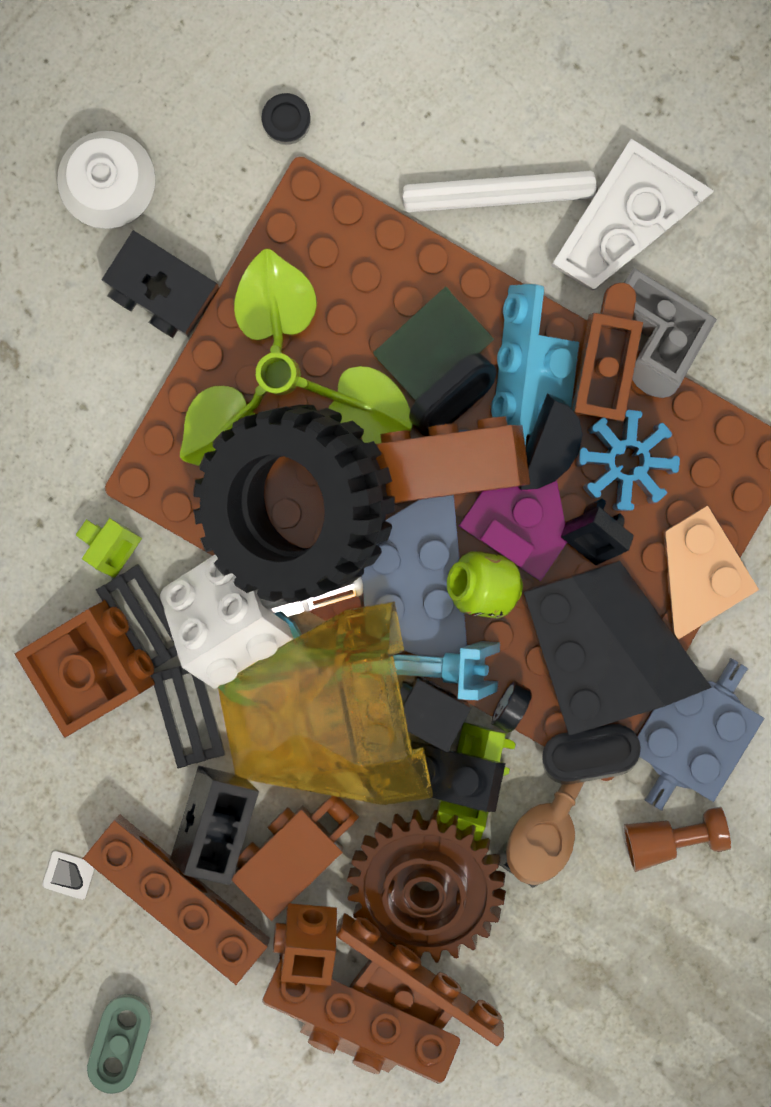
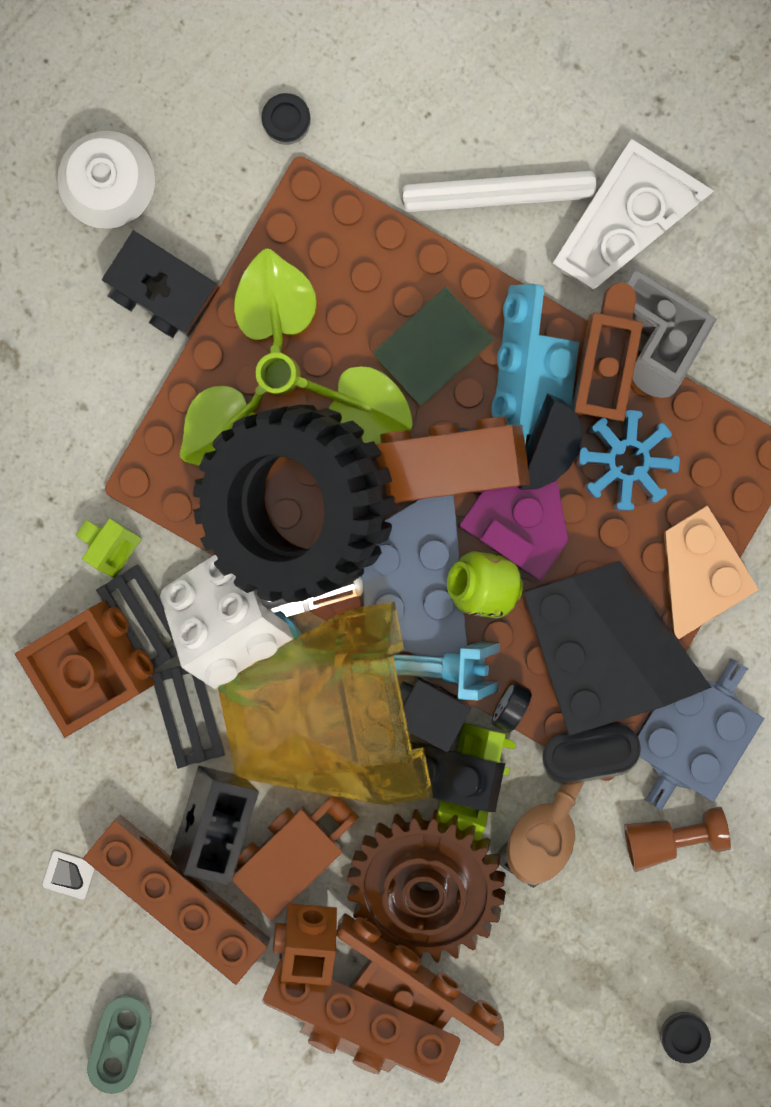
(453, 393): black tile -> none
(598, 534): black tile -> none
(685, 1037): none -> black tile

